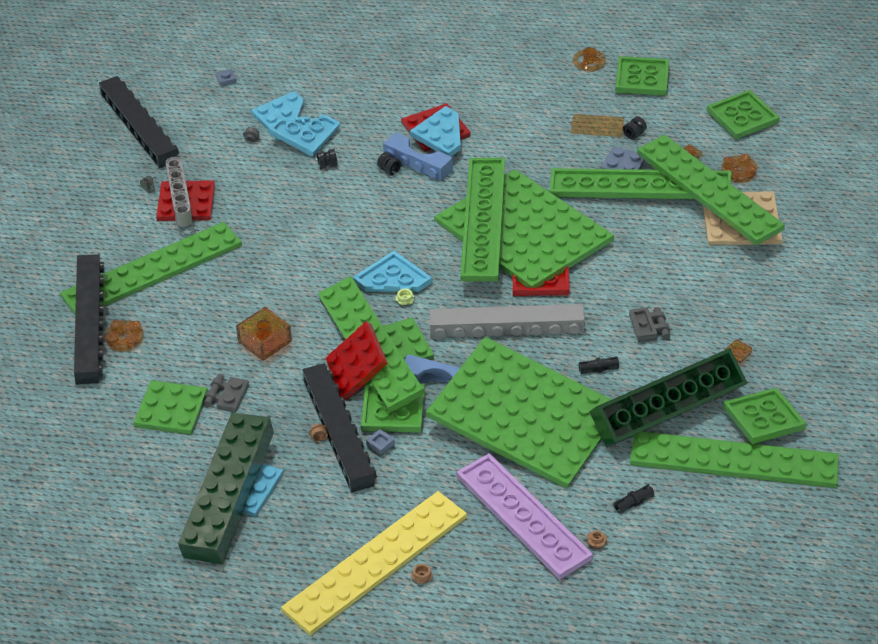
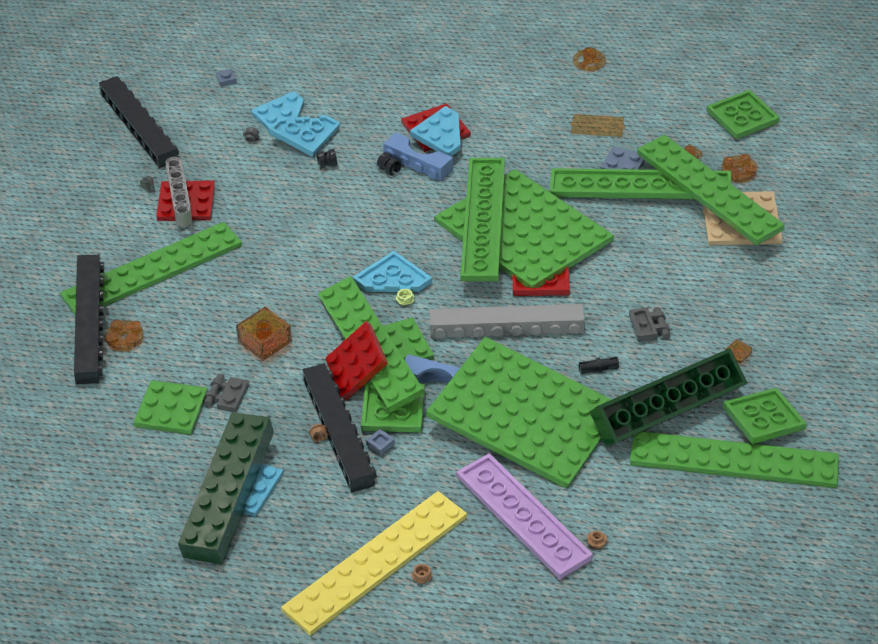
(633, 498): black pin -> none
(634, 127): black wheel -> none
(642, 75): bright green plate -> none

